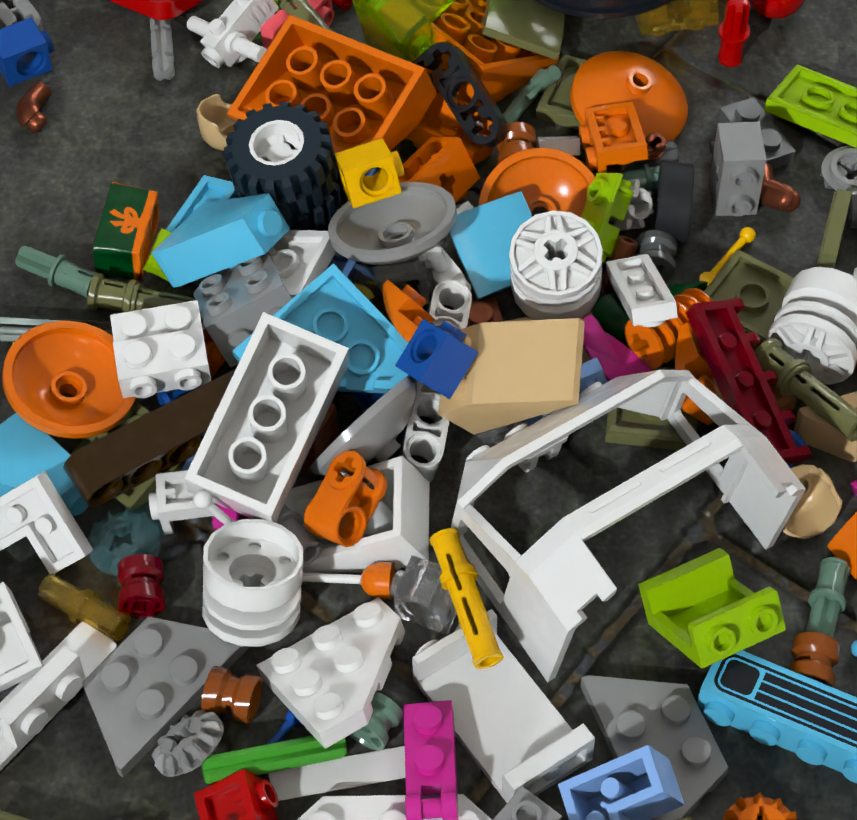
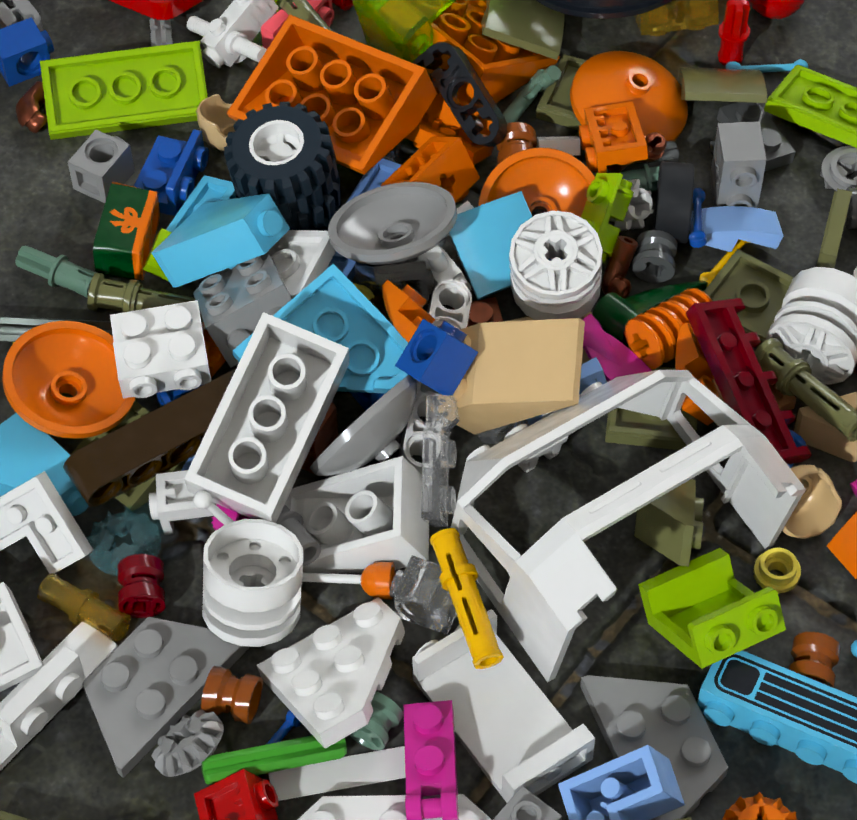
(99, 163): none -> light grey brick
(123, 89): none -> lime tile
(173, 170): none -> blue bracket
(345, 503): orange piece -> none
(358, 160): yellow brick -> none
(437, 458): none -> clear hinge
(641, 290): white plate -> none
(673, 523): none -> olive slope
(698, 237): none -> blue hinge
(722, 85): none -> olive slope
(729, 223): none -> light blue slope
(768, 67): none -> medium azure hinge
(777, 194): copper arm -> none
(781, 560): none -> light yellow plate
(828, 598): sand green axle -> none

